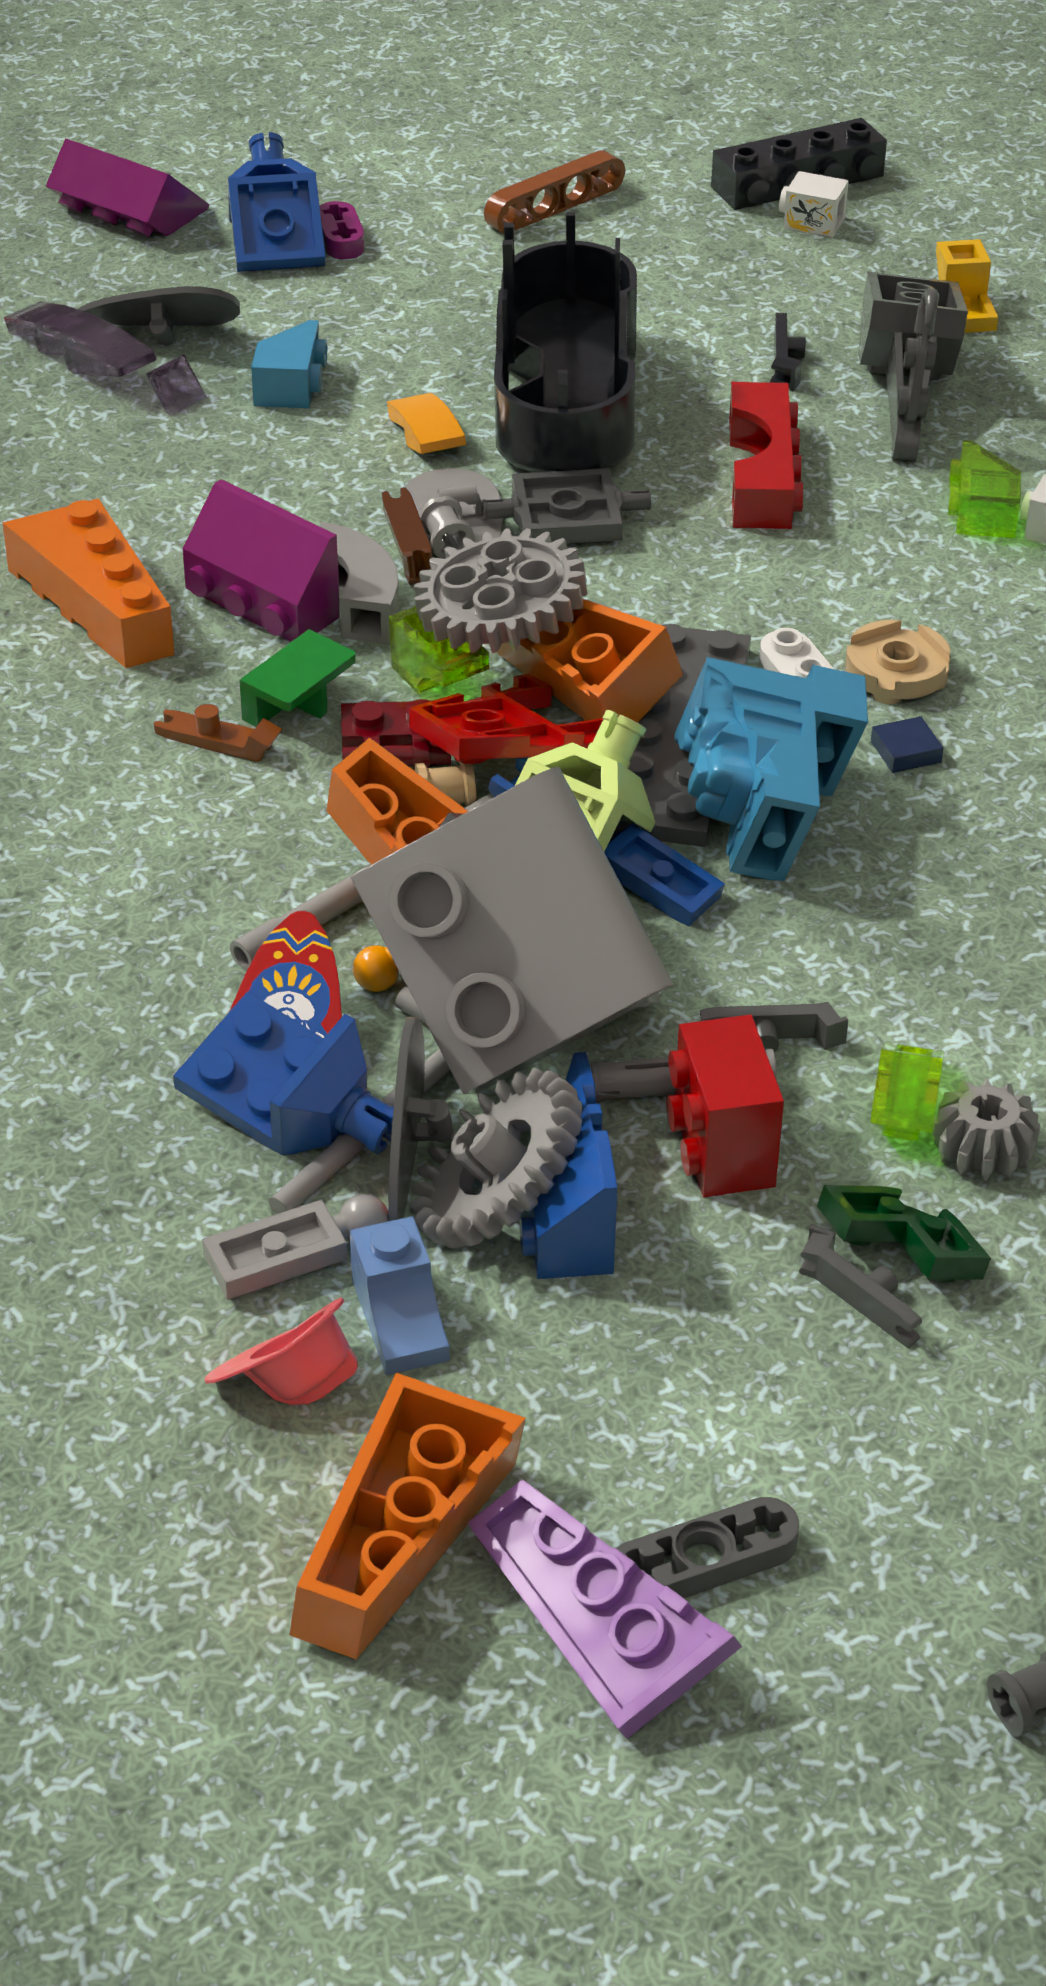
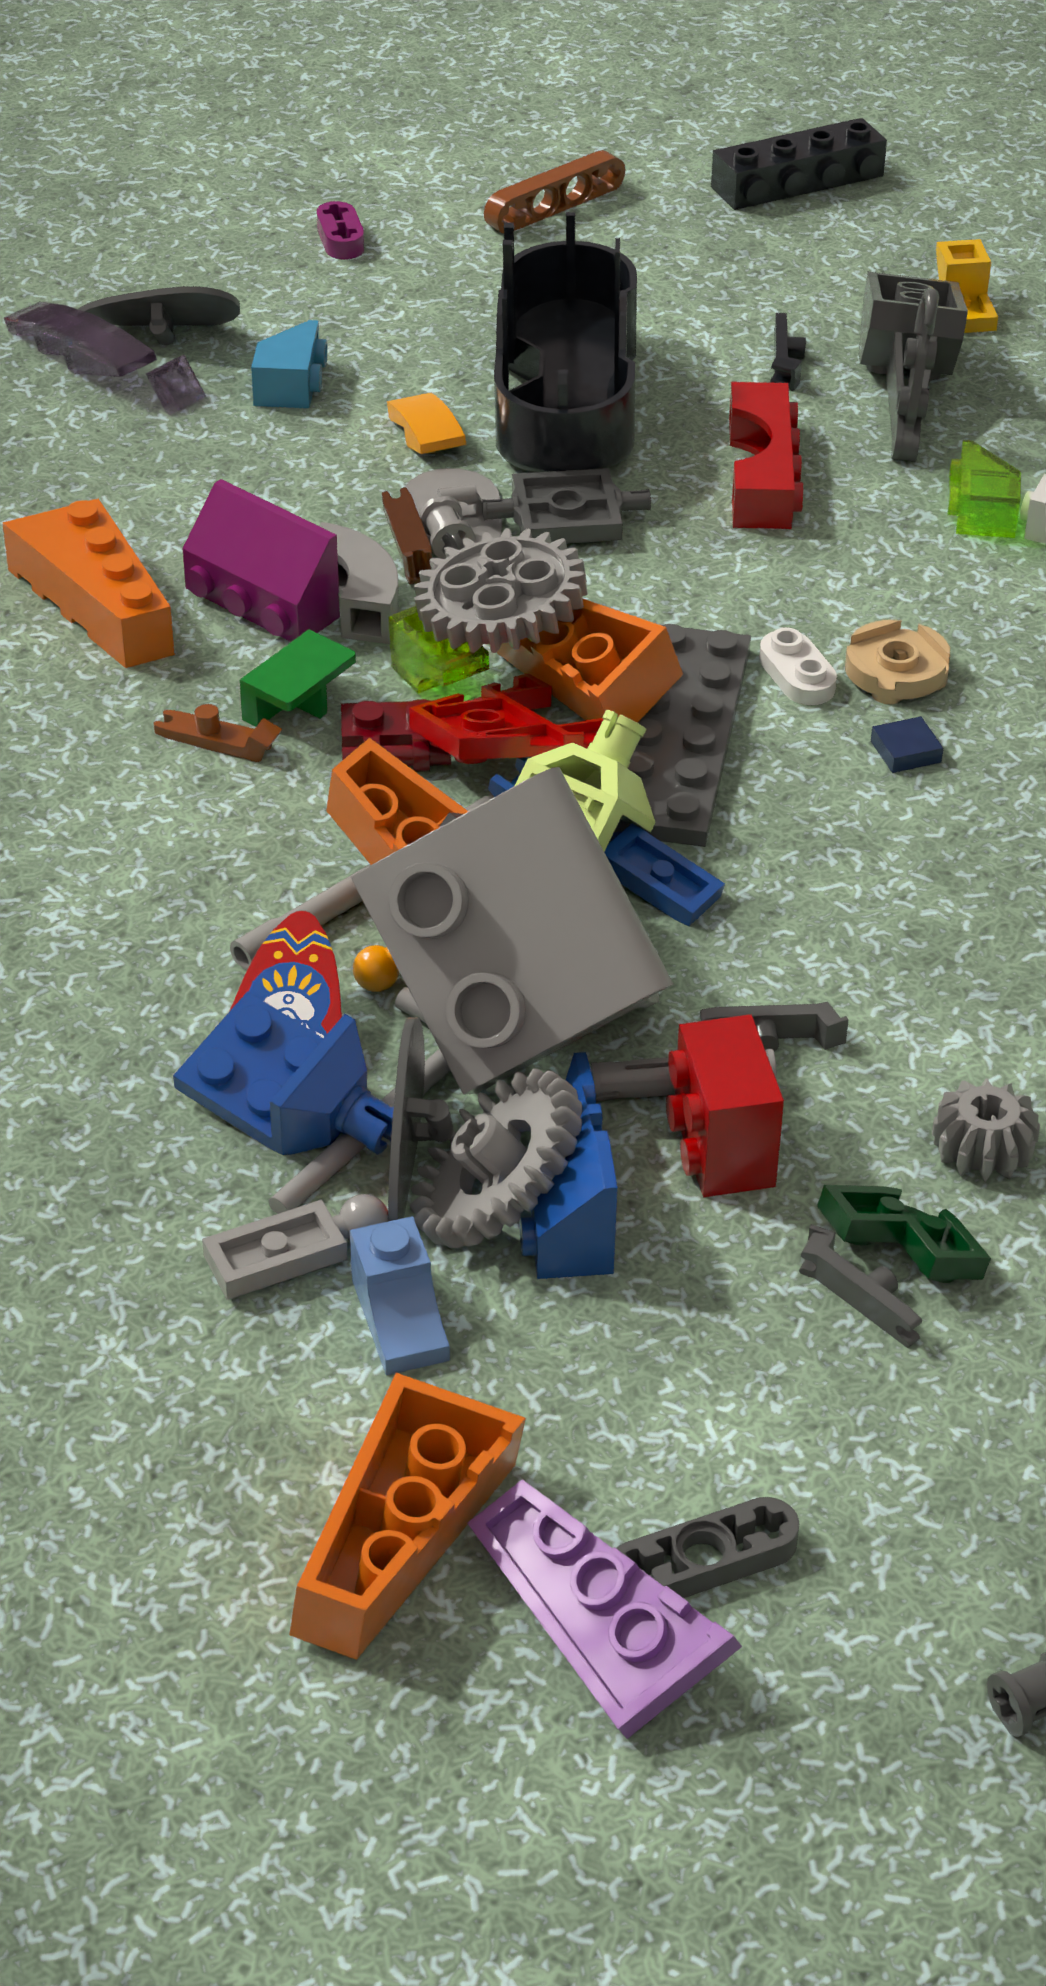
(122, 191): magenta slope -> none
(274, 210): blue plate -> none
(298, 1363): coral piece -> none
(454, 781): tan bush -> none
(766, 753): dark azure brick -> none
(814, 204): white brick -> none
(907, 1090): clear neon green arch -> none

